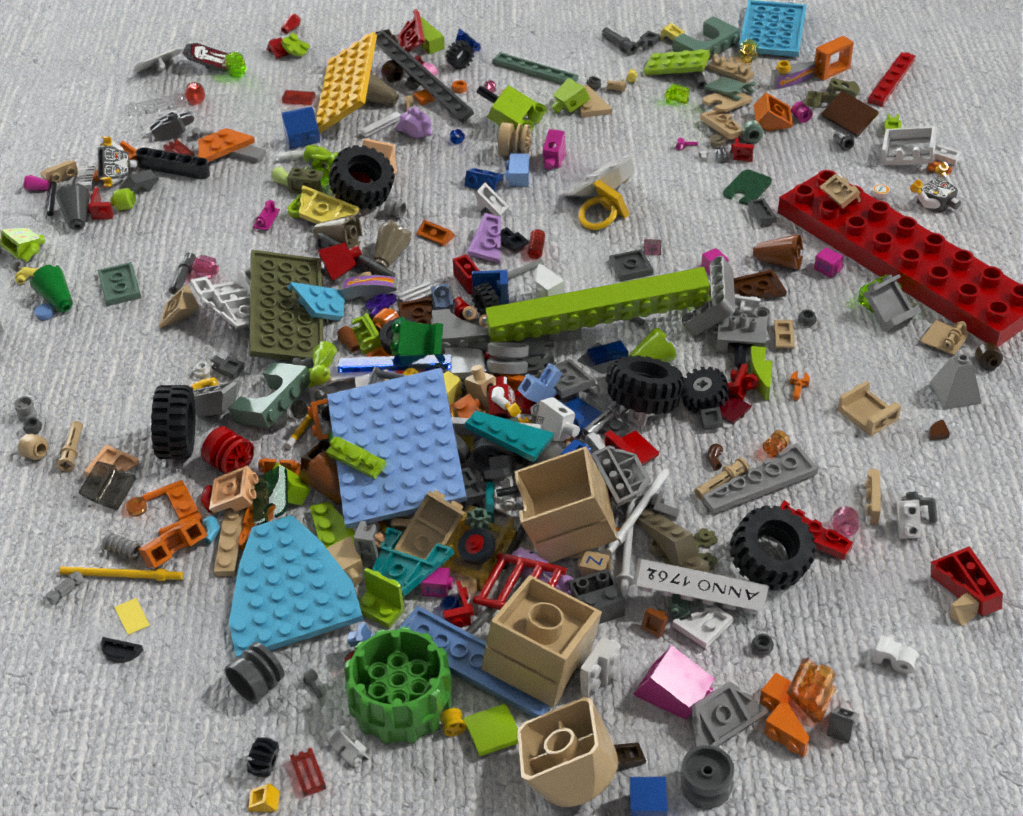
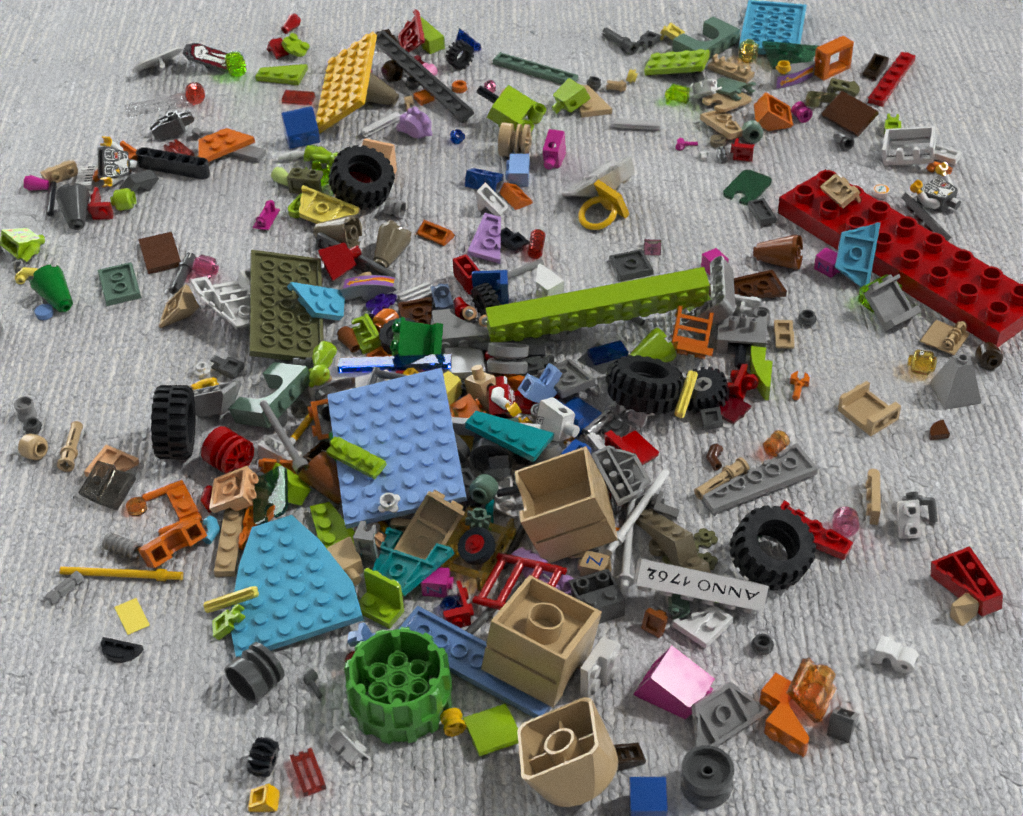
(159, 252): none -> reddish brown tile
(225, 621): none -> lime plate
(231, 599): none -> light yellow axle
(274, 449): none -> white slope
(282, 74): none -> lime wing
(298, 462): none -> light grey piece
(389, 498): none -> white plate
(483, 489): none -> sand green head
(514, 196): none -> orange slope
(636, 124): none -> white axle
(686, 394): none -> light yellow axle
(692, 346): none -> orange plate
(698, 90): none -> white hinge
(788, 51): none -> clear green wing
(857, 253): none -> medium azure wing
(882, 62): none -> dark brown slope
(921, 213): none -> dark grey plate
(922, 362): none -> clear yellow head

